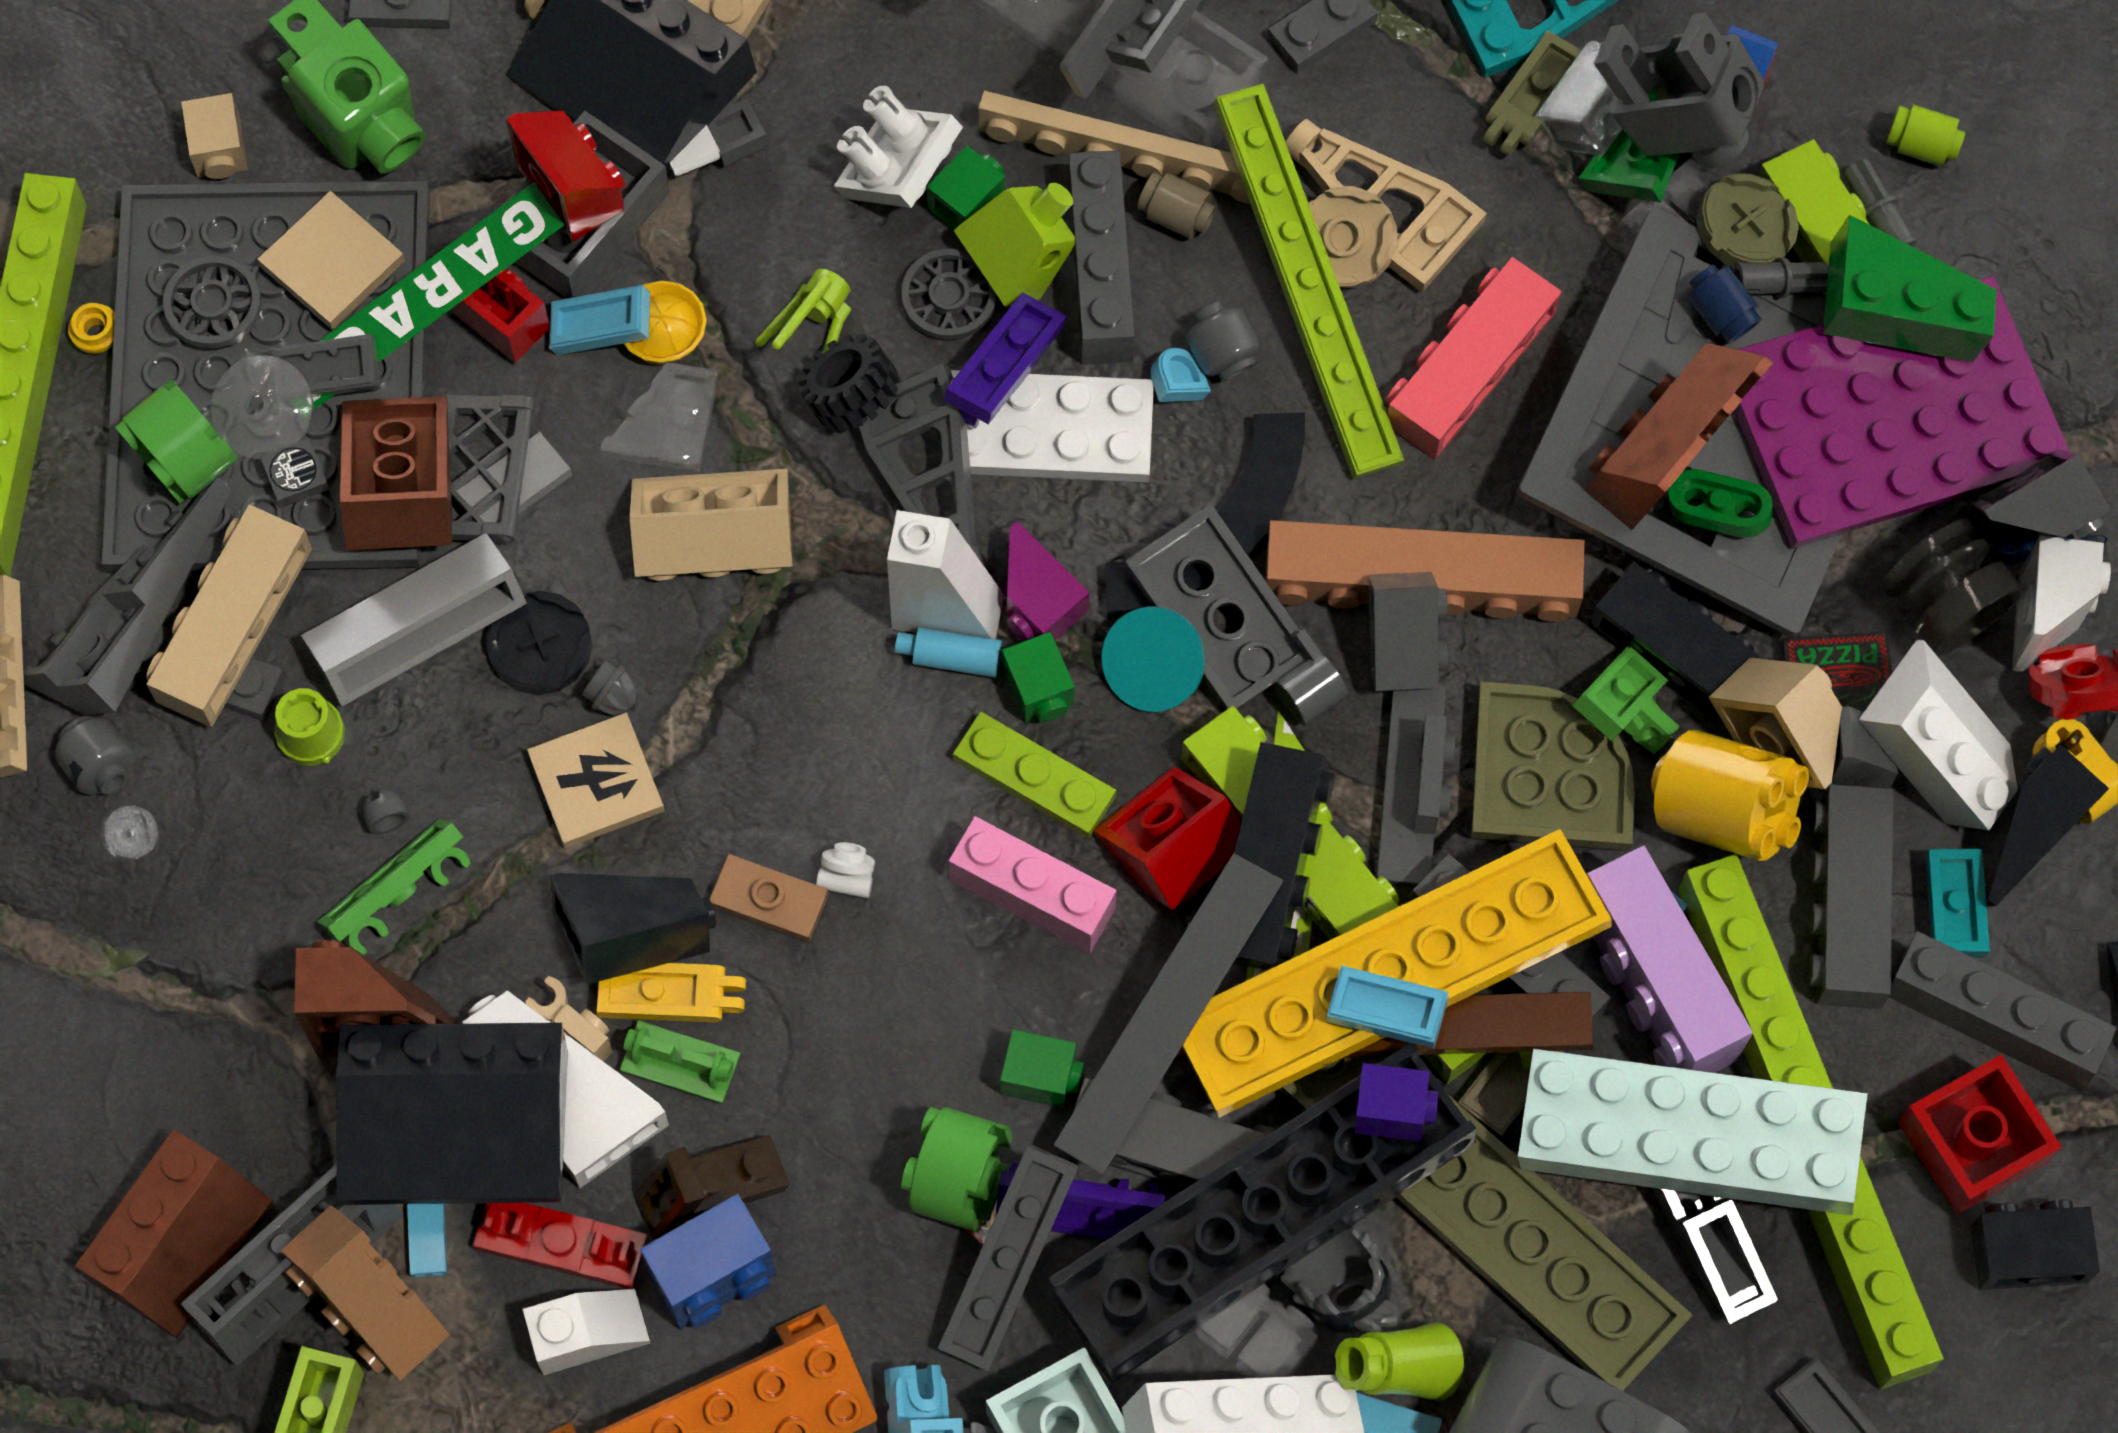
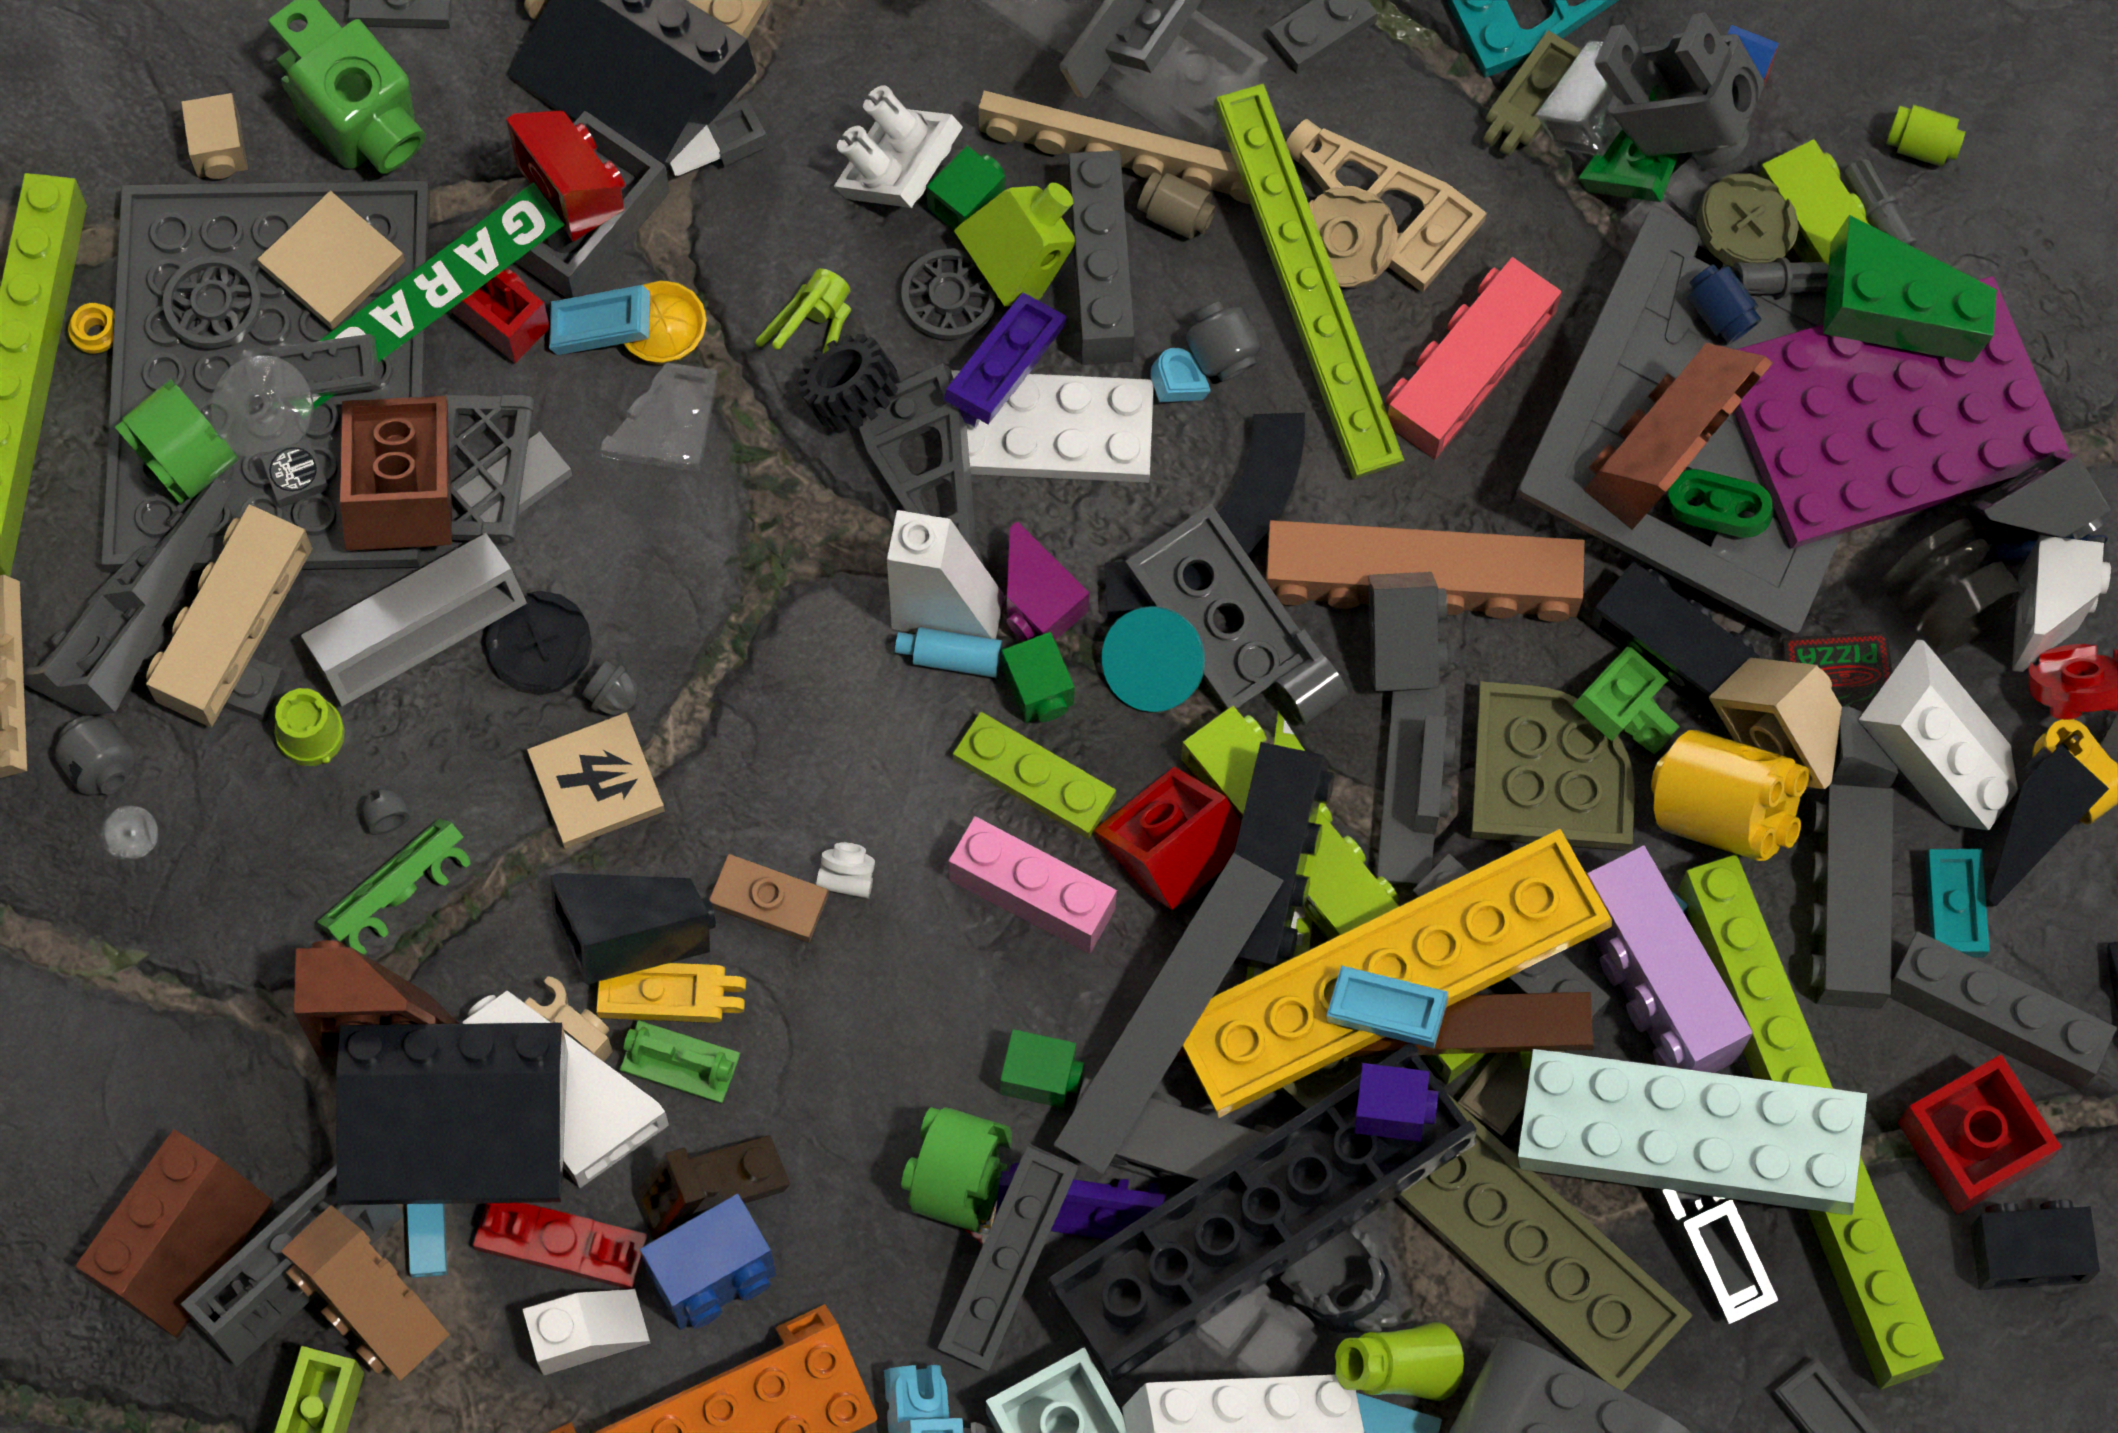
(711, 524): tan slope -> none

